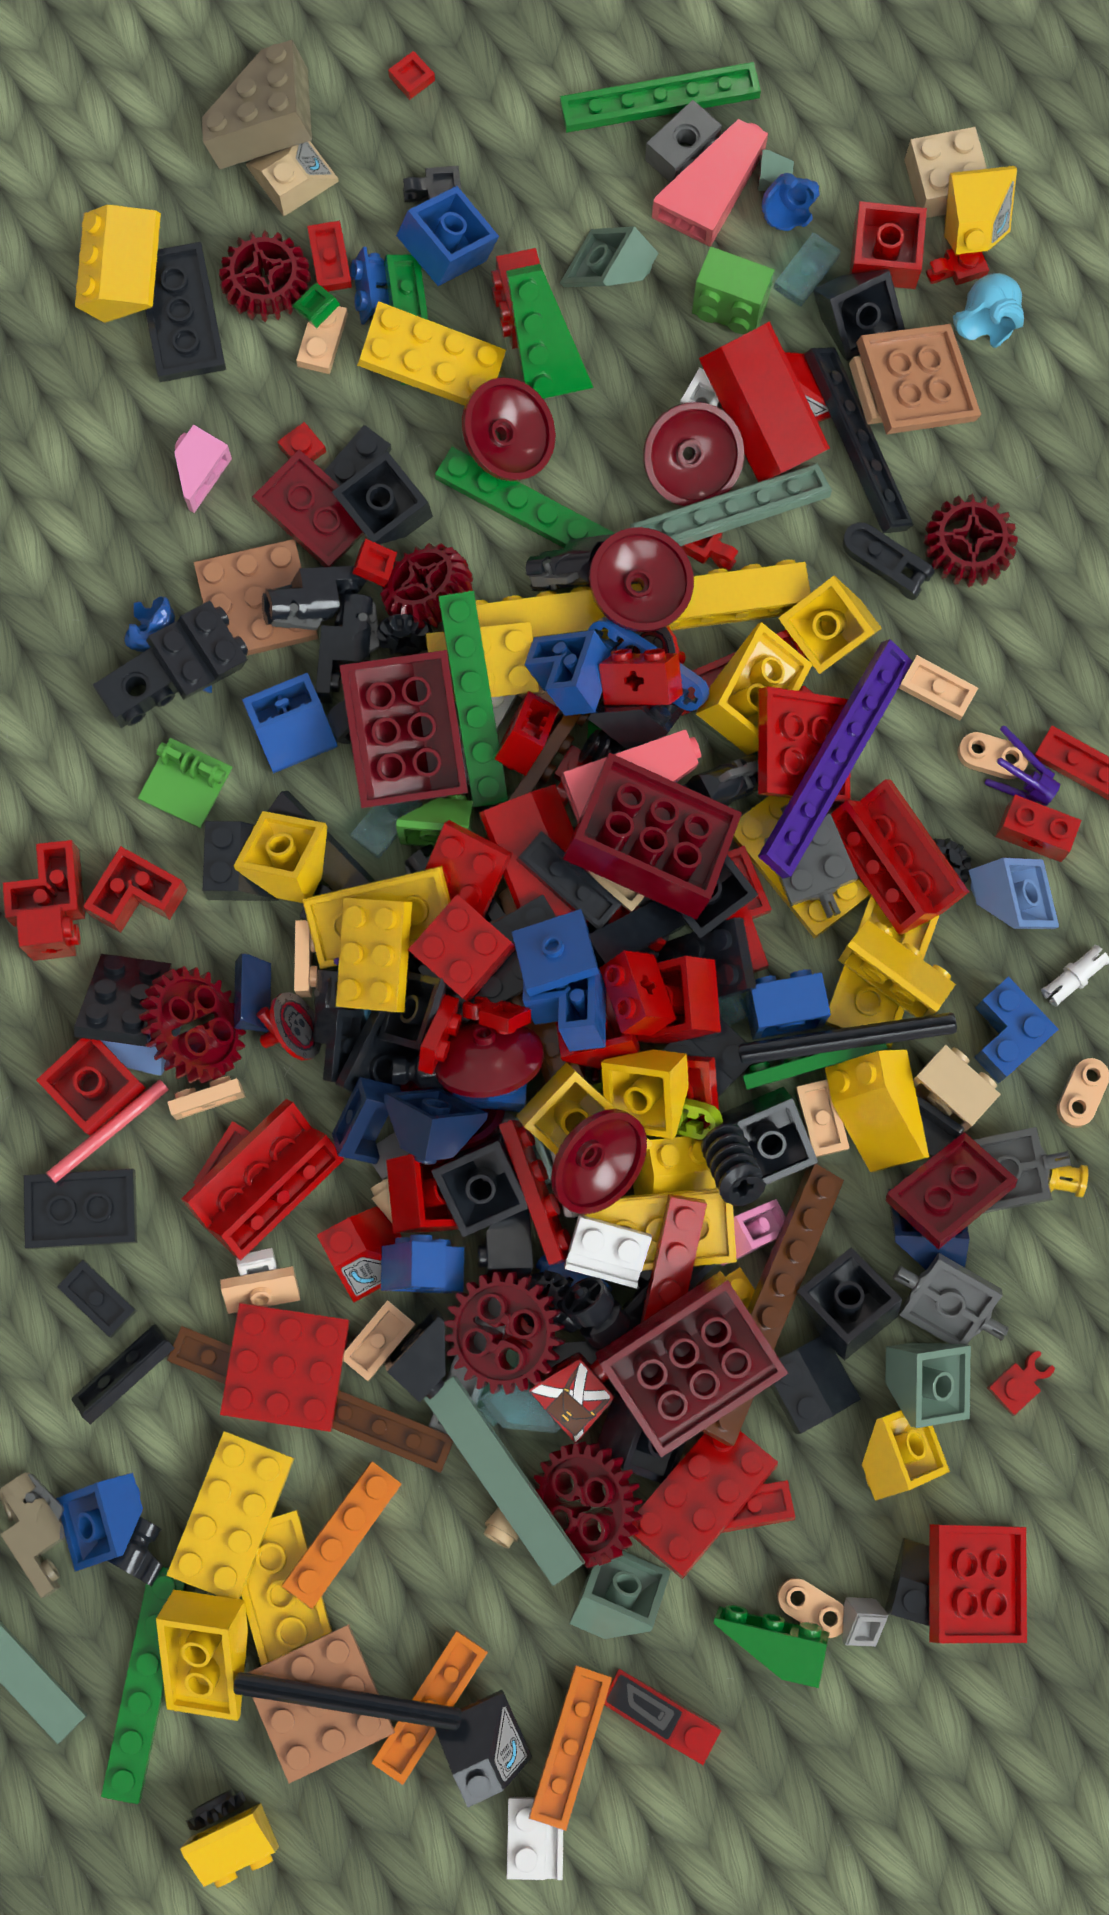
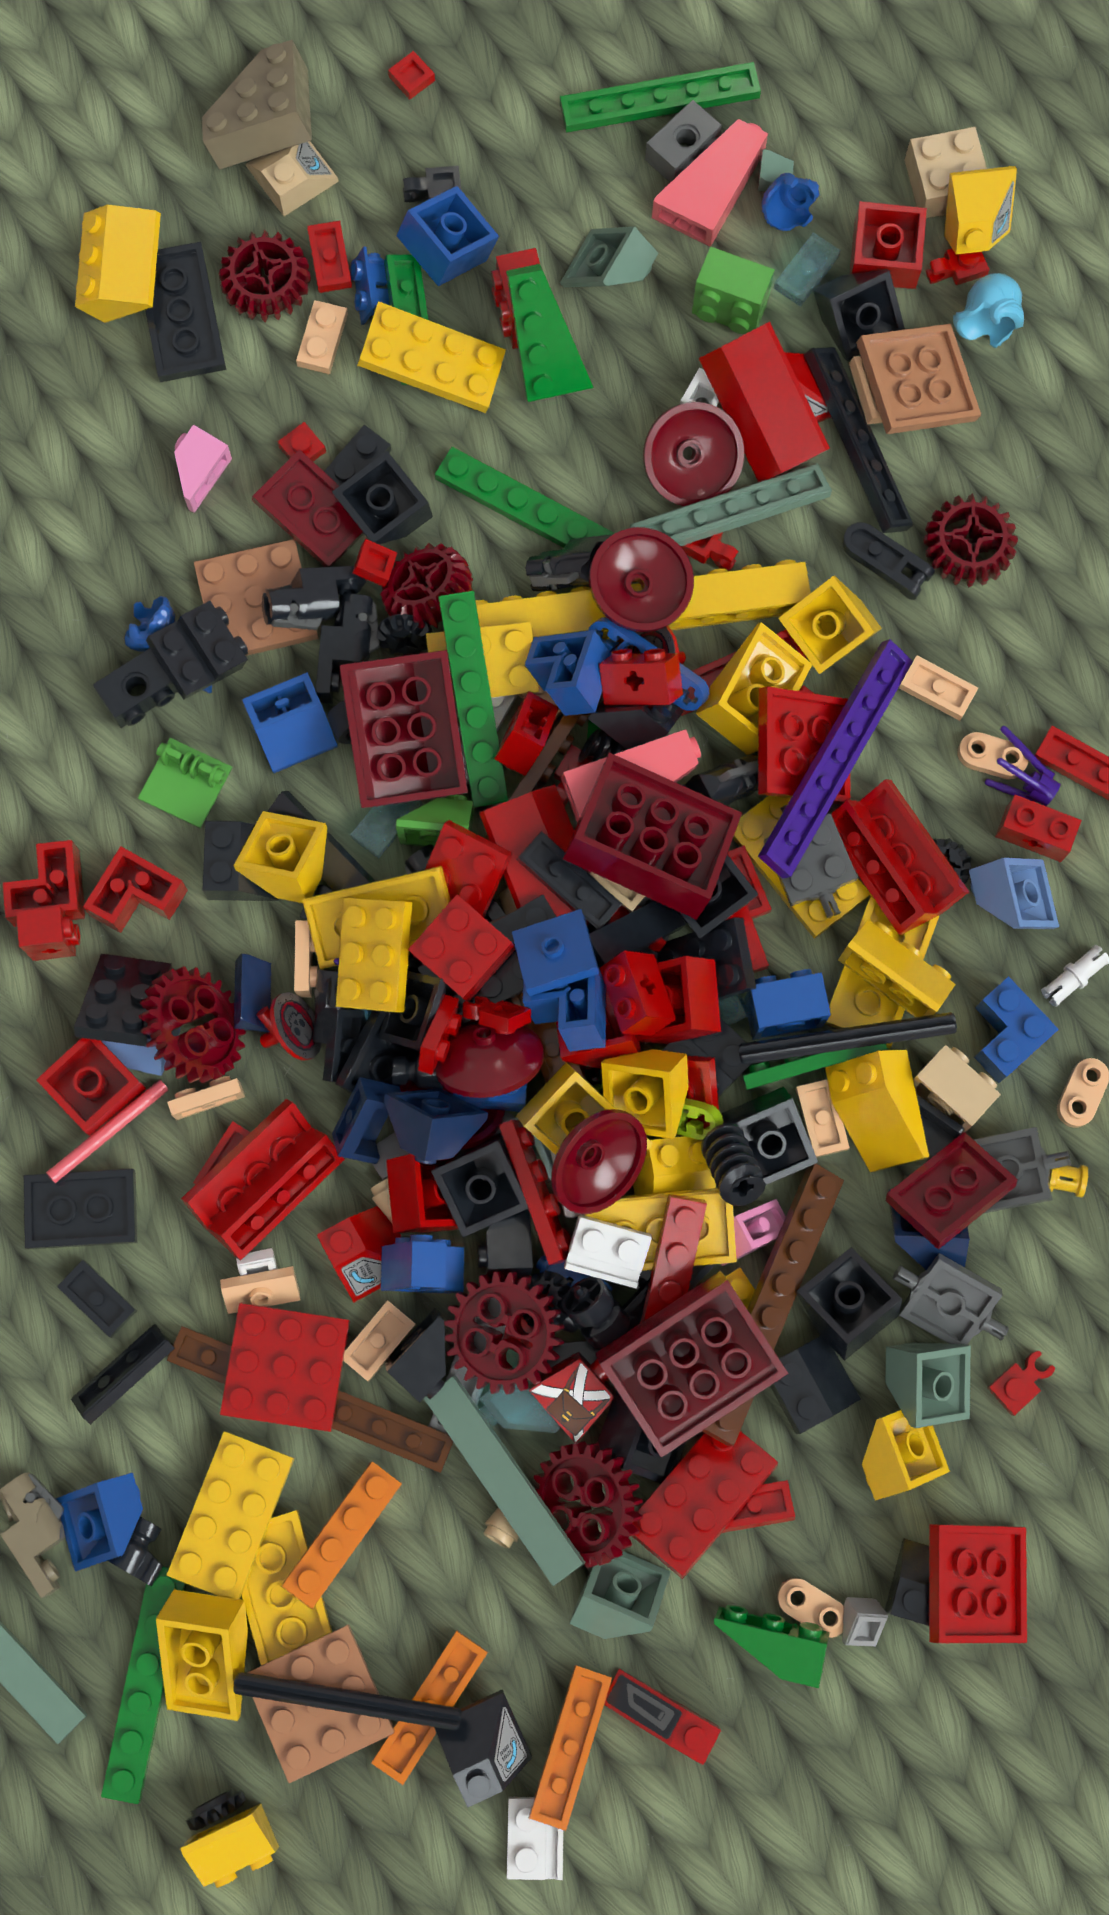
(316, 305): green tile -> none
(521, 421): dark red dish -> none

